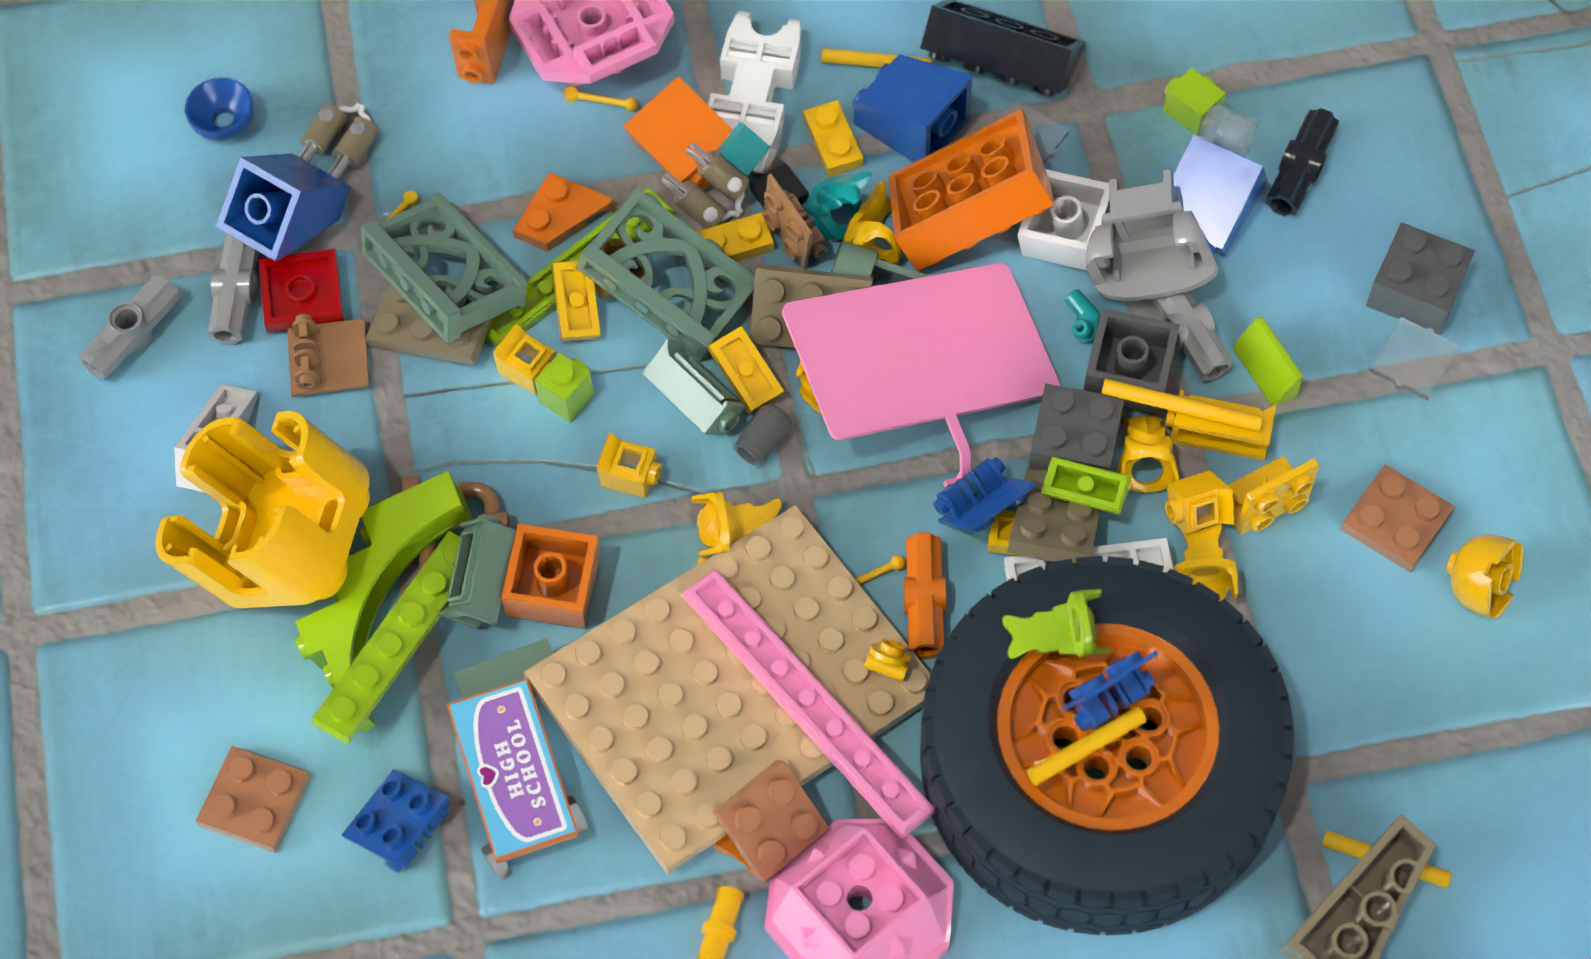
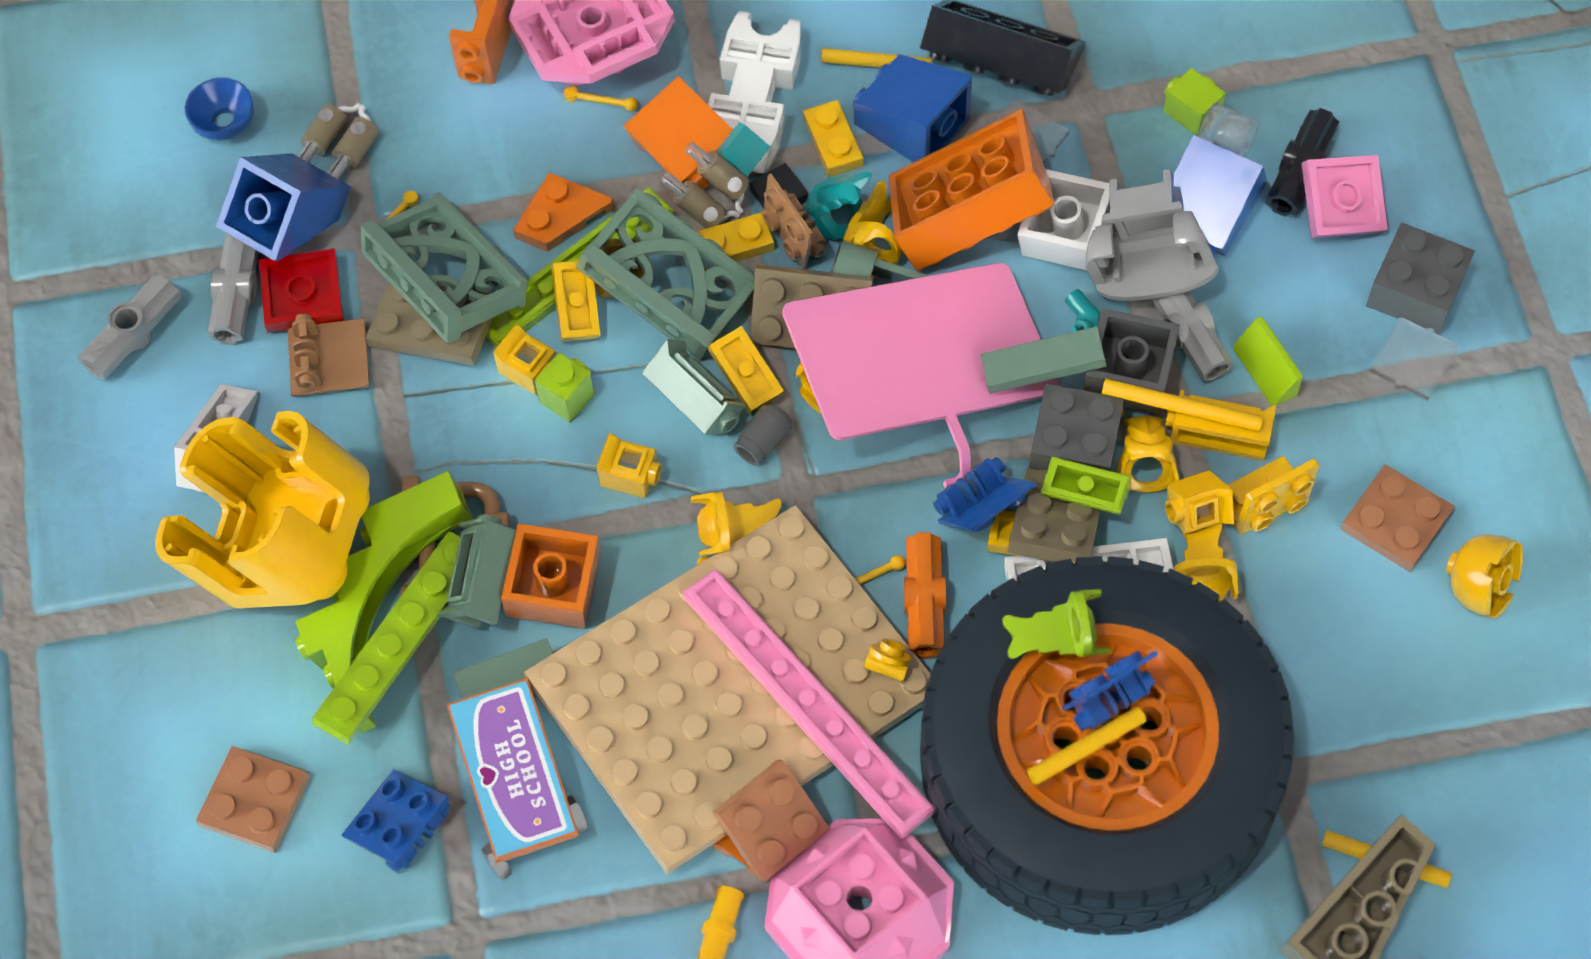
(1043, 360): none -> sand green tile
(1344, 196): none -> bright pink plate

